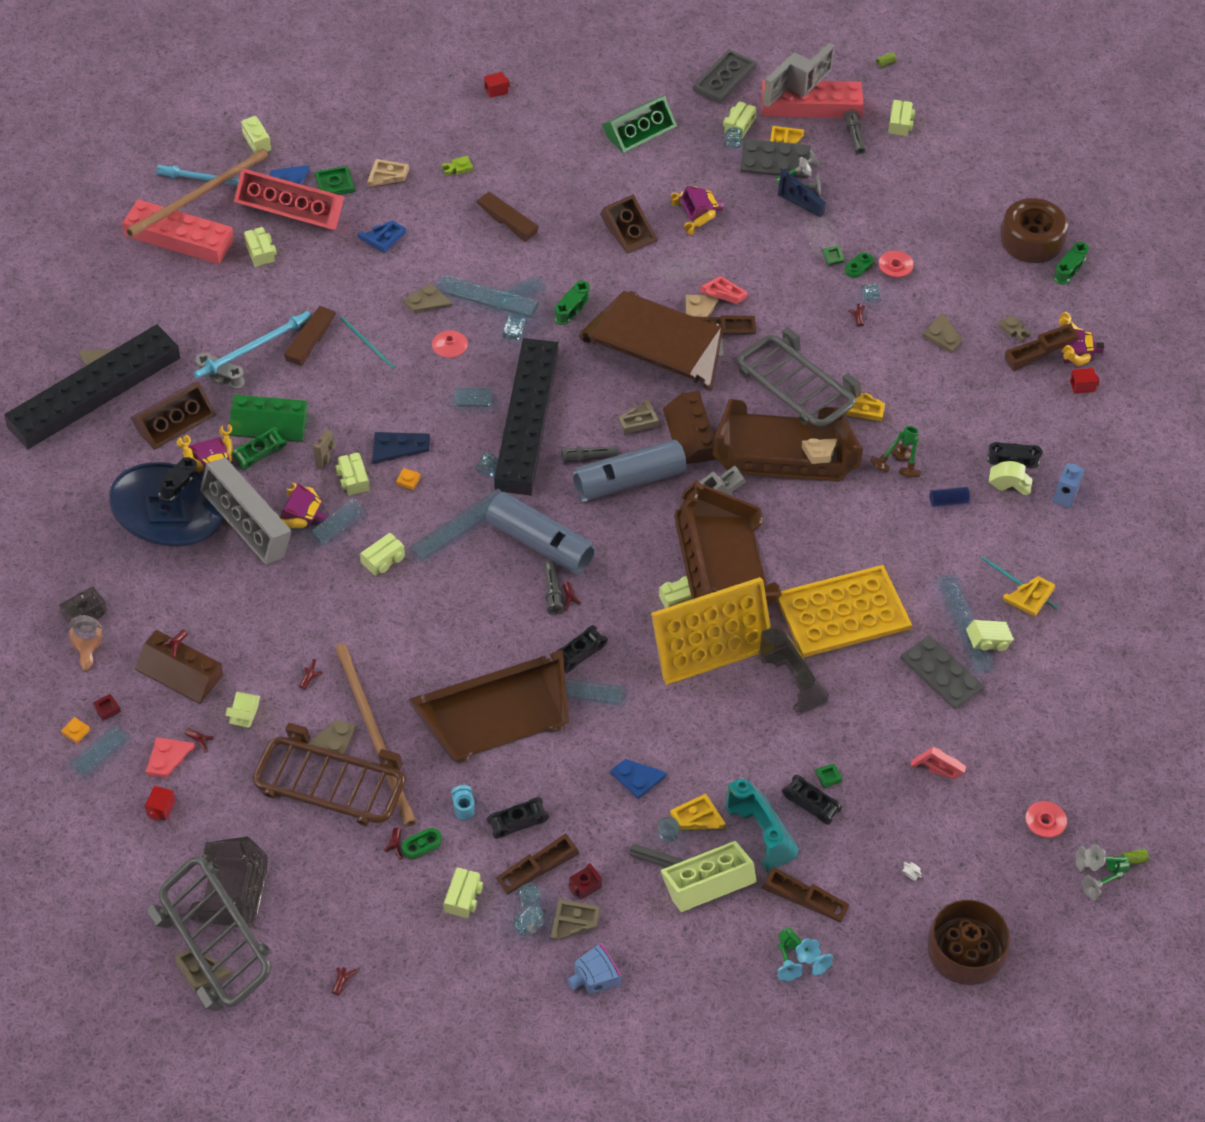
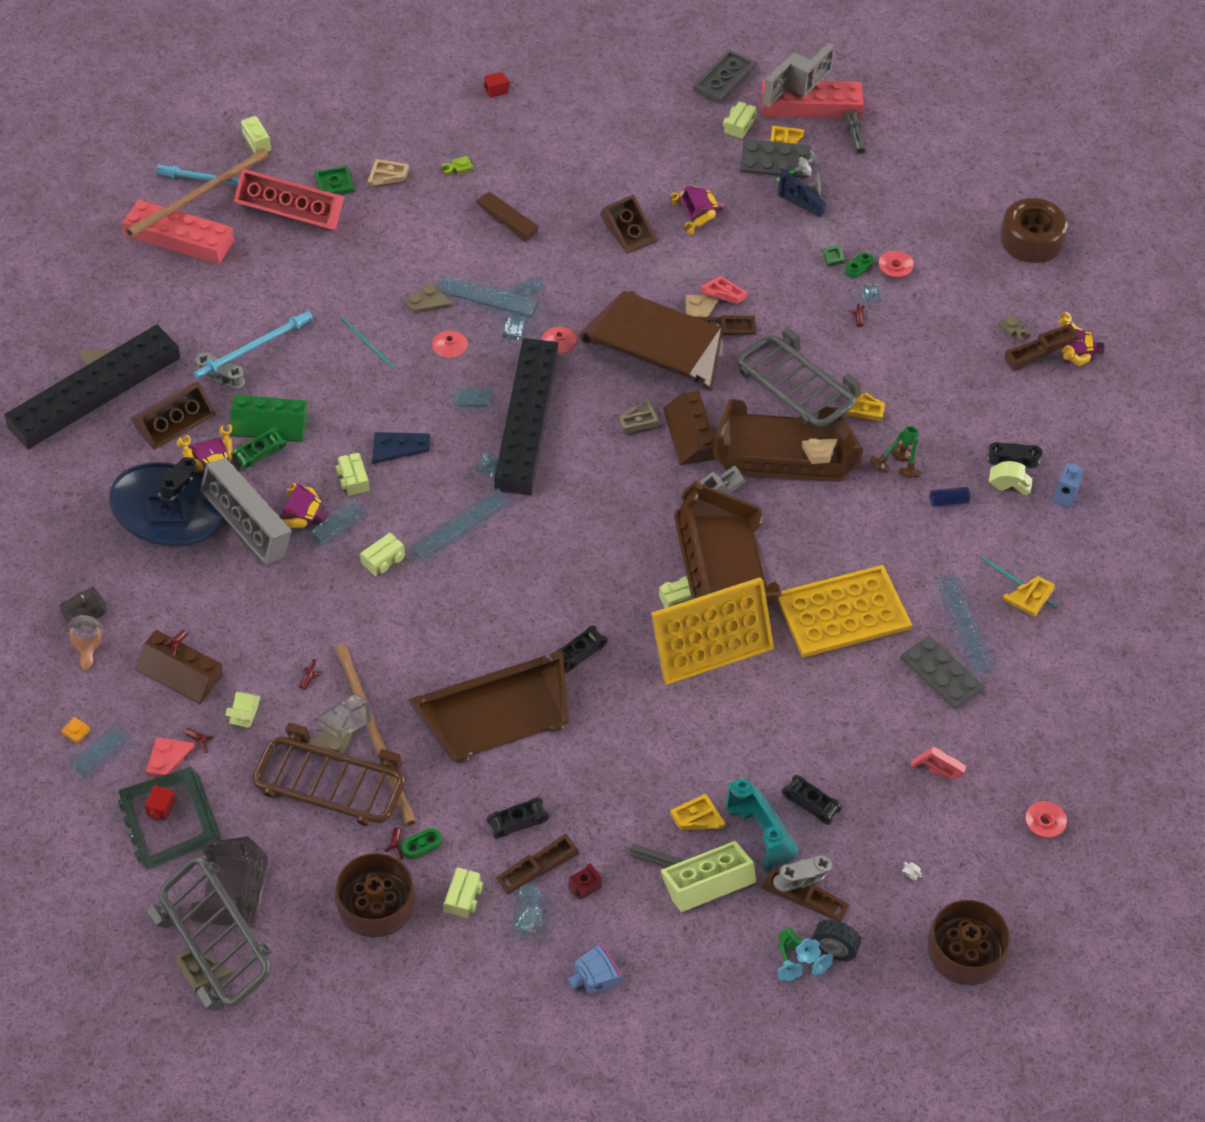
(106, 707): dark red plate -> none
(202, 807): none -> clear green windscreen
(259, 246): yellowish green brick -> none
(292, 174): blue wing -> none
(309, 335): reddish brown slope -> none
(322, 450): dark tan wing -> none
(342, 977): dark red bar -> none
(345, 716): none -> clear slope
(373, 873): none -> reddish brown wheel
(383, 236): blue wing -> none
(408, 479): light orange plate -> none
(462, 797): medium azure piece -> none
(540, 533): sand blue piece -> none
(553, 601): dark grey pin -> none
(567, 340): none -> coral dish
(569, 595): dark red bar -> none
(572, 302): green piece -> none
(574, 918): dark tan wing -> none
(579, 453): dark grey pin -> none
(594, 692): clear light blue tile -> none
(629, 470): sand blue piece -> none
(637, 777): blue wing -> none
(640, 124): green slope -> none
(672, 829): clear light blue wheel -> none
(733, 137): clear light blue wheel -> none
(780, 650): clear smoke windscreen -> none
(802, 873): none -> light grey piece
(828, 775): green tile -> none
(837, 939): none -> black wheel
(888, 60): lime piece -> none
(900, 118): yellowish green brick -> none
(943, 334): dark tan wing -> none
(989, 635): yellowish green brick -> none
(1071, 263): green piece -> none
(1084, 380): red brick -> none
(1095, 859): light grey plant -> none
(1142, 852): lime piece -> none

